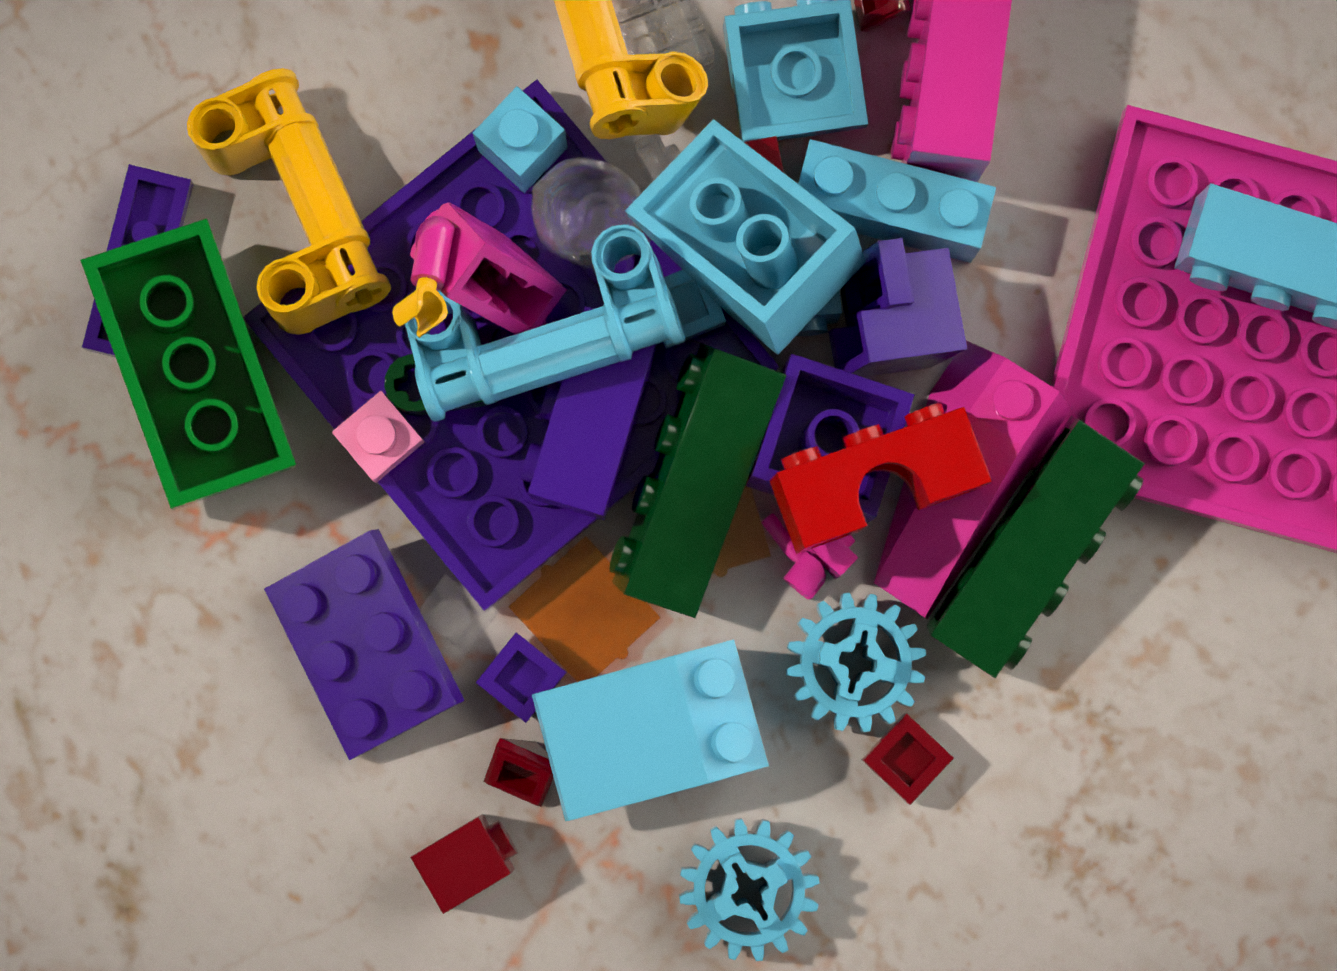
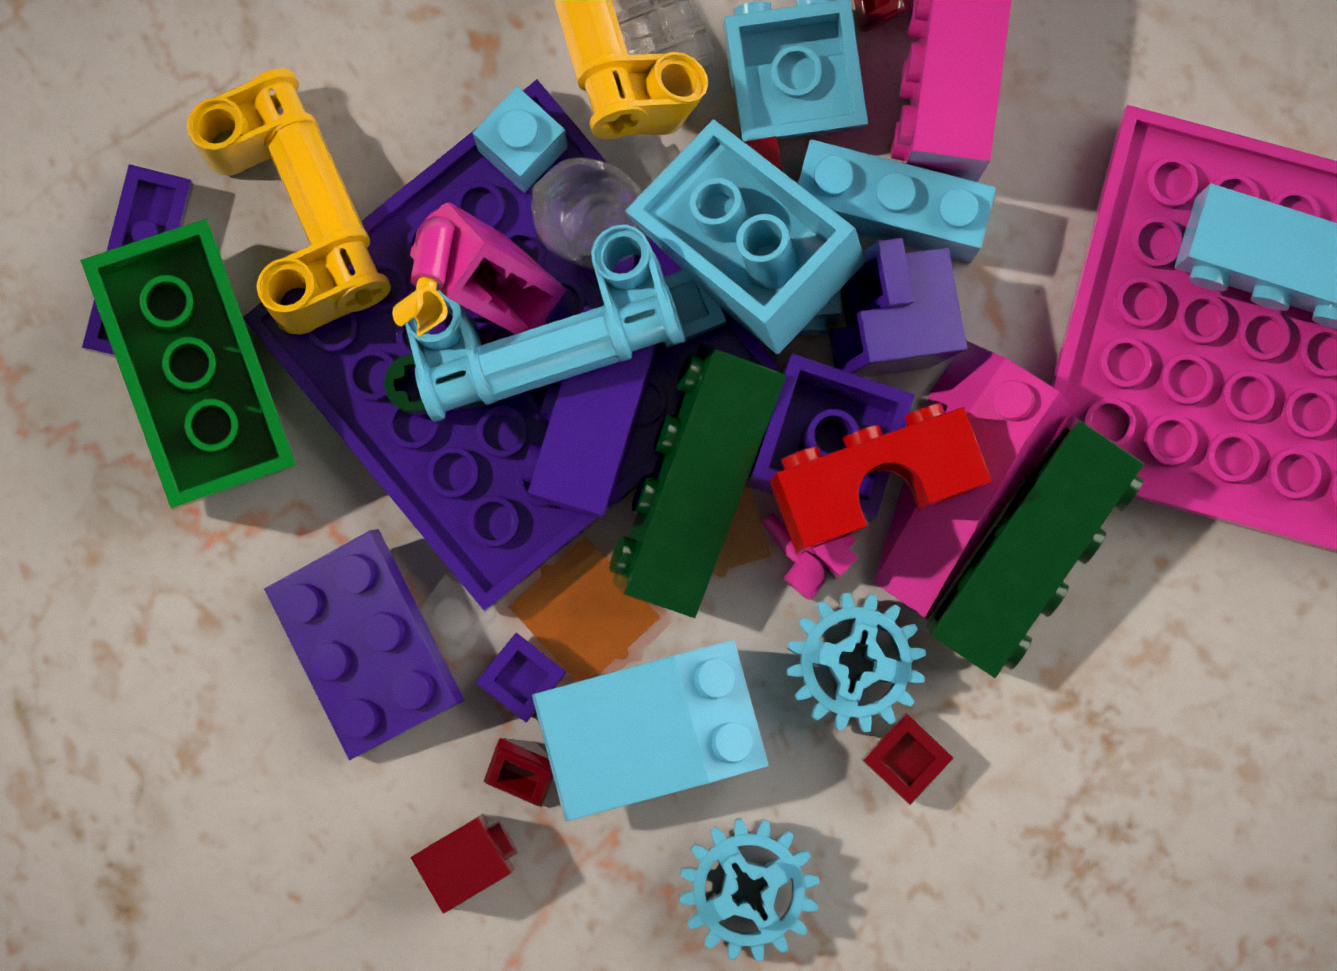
(378, 437): bright pink plate -> none

